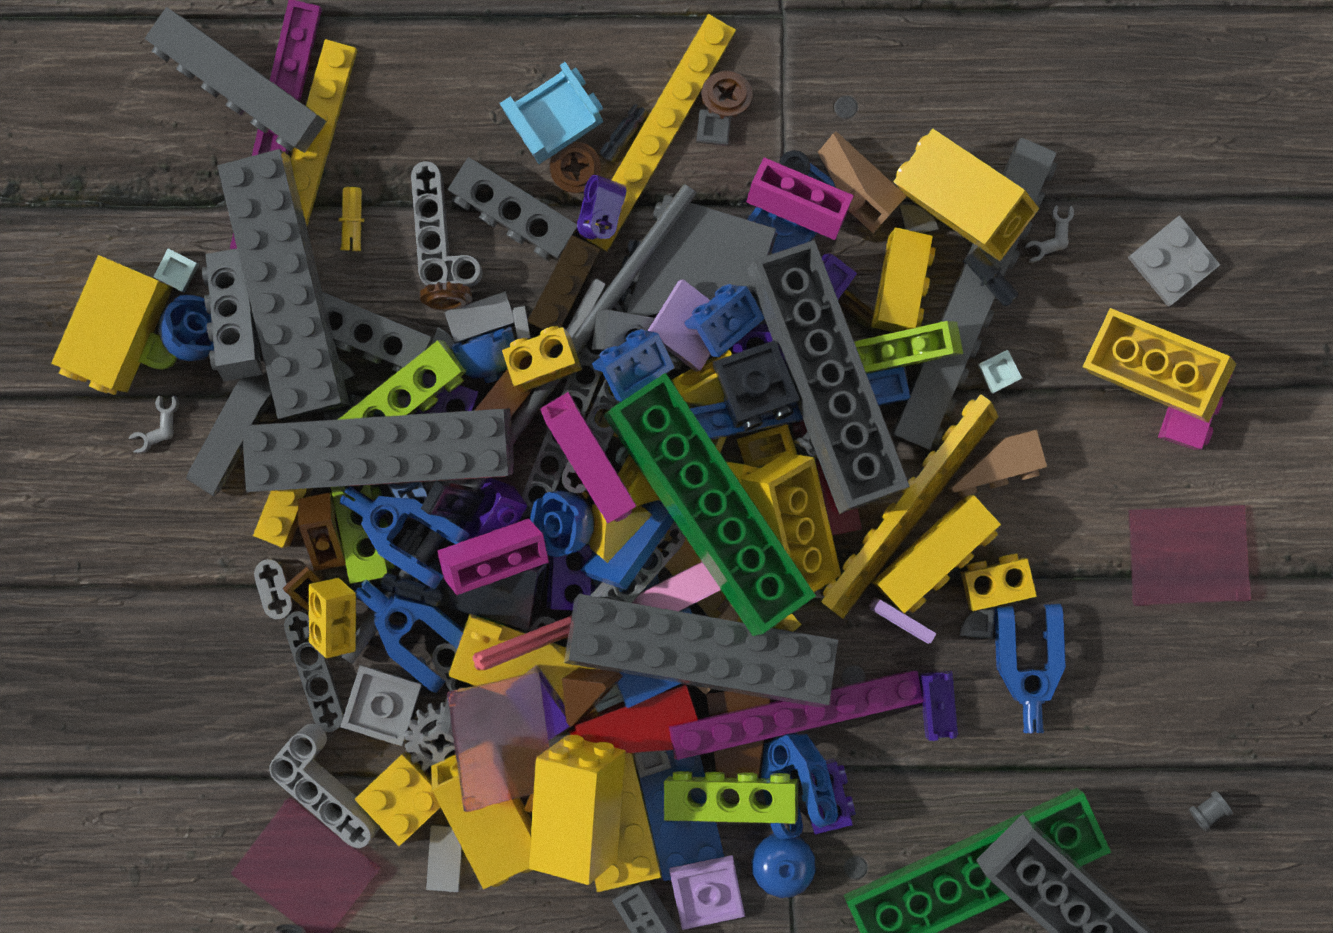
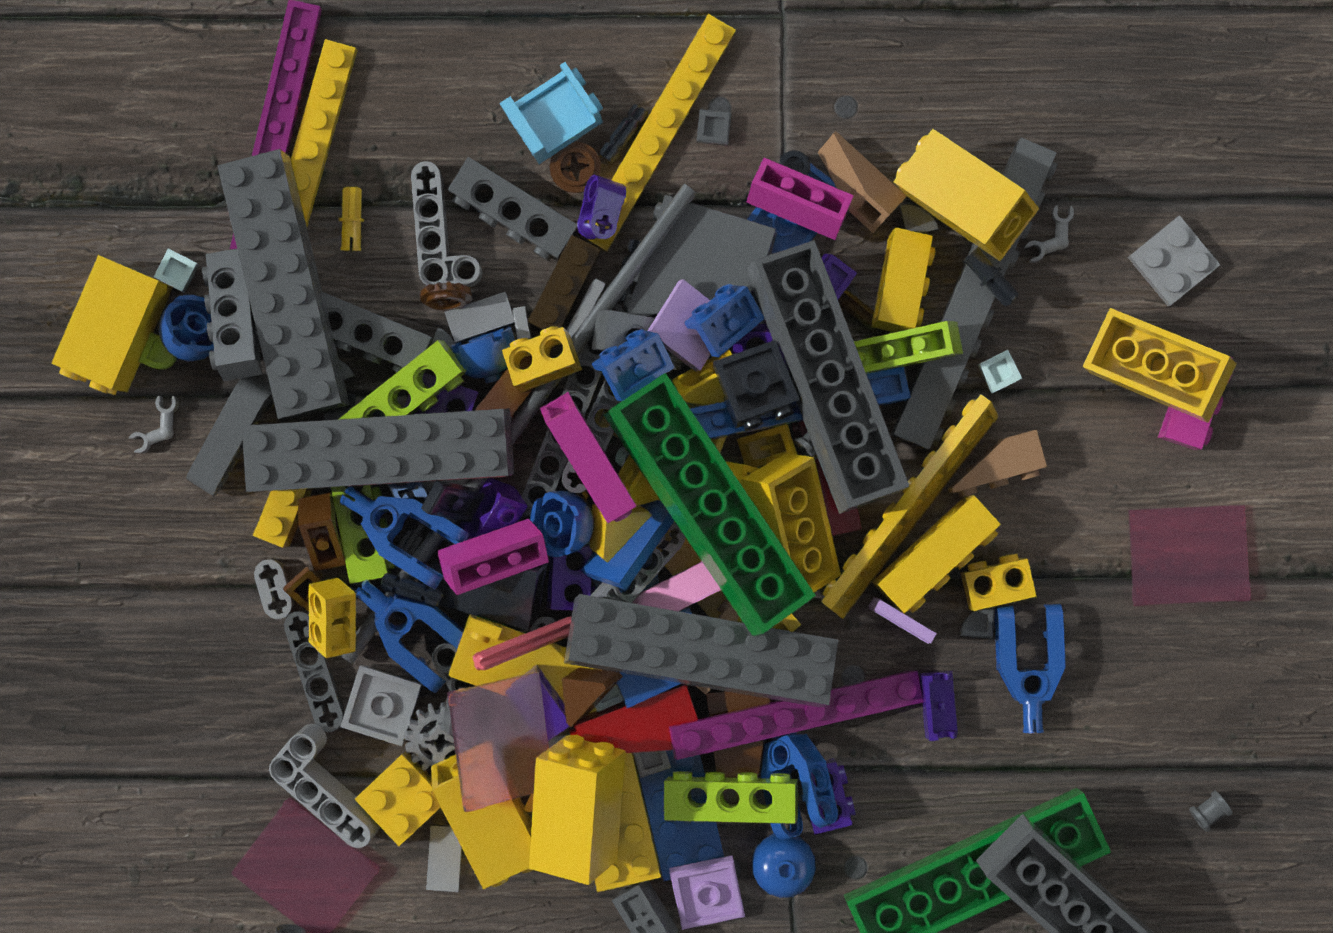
(235, 80): dark grey brick -> none
(725, 83): reddish brown gear -> none

